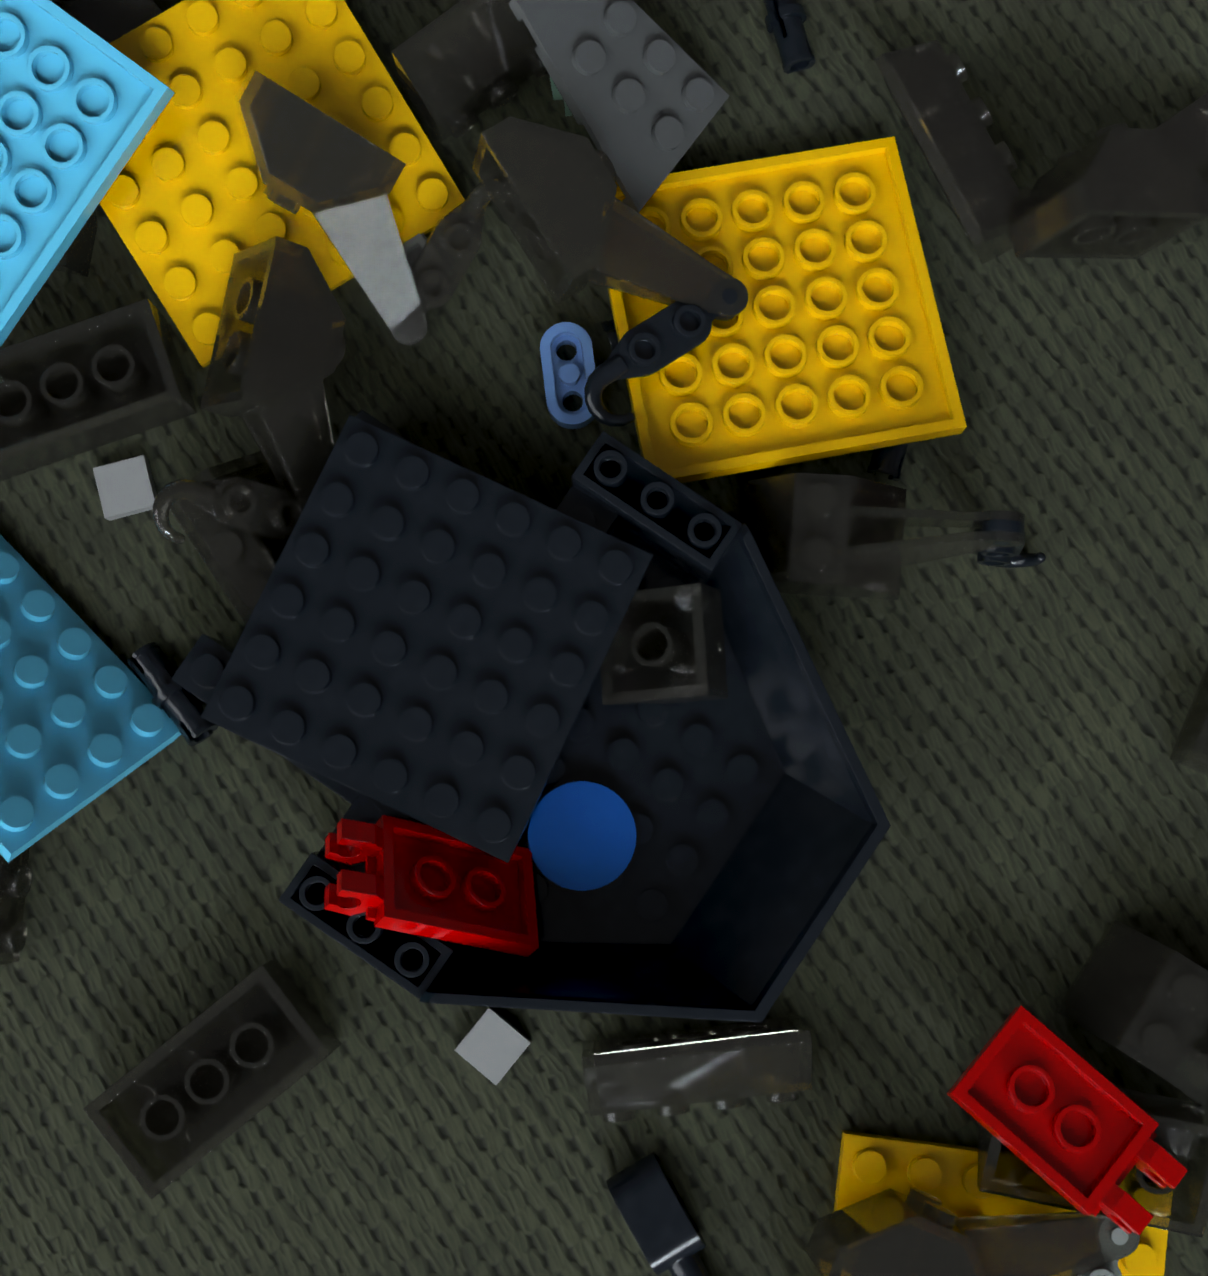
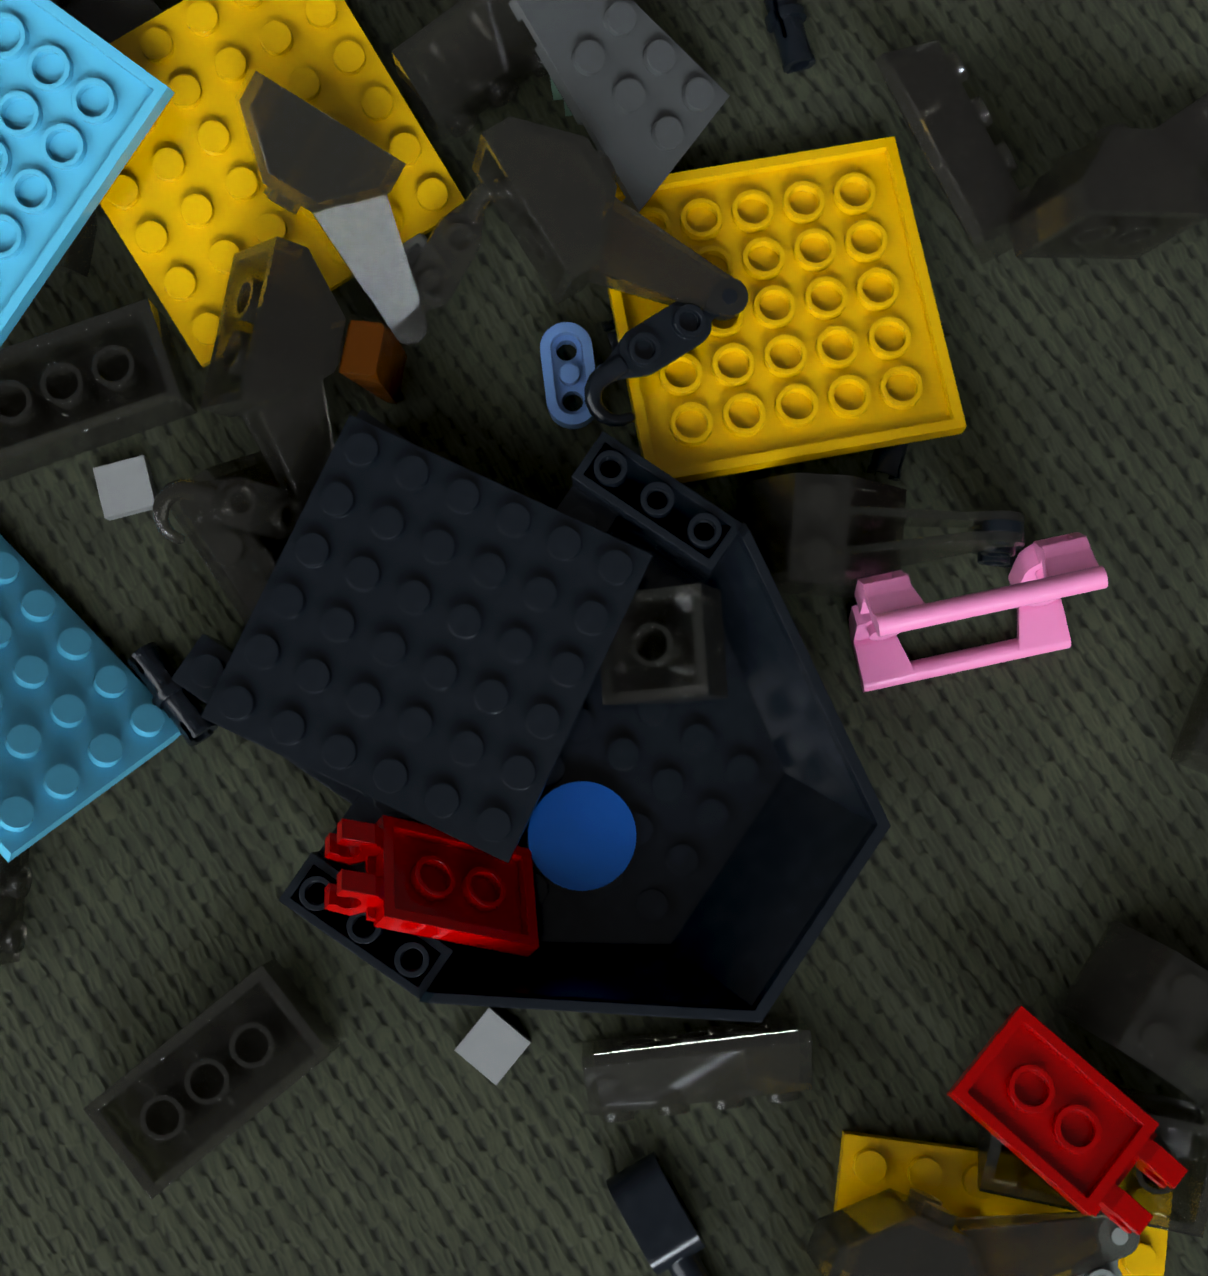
(373, 359): none -> reddish brown slope
(1037, 582): none -> bright pink piece

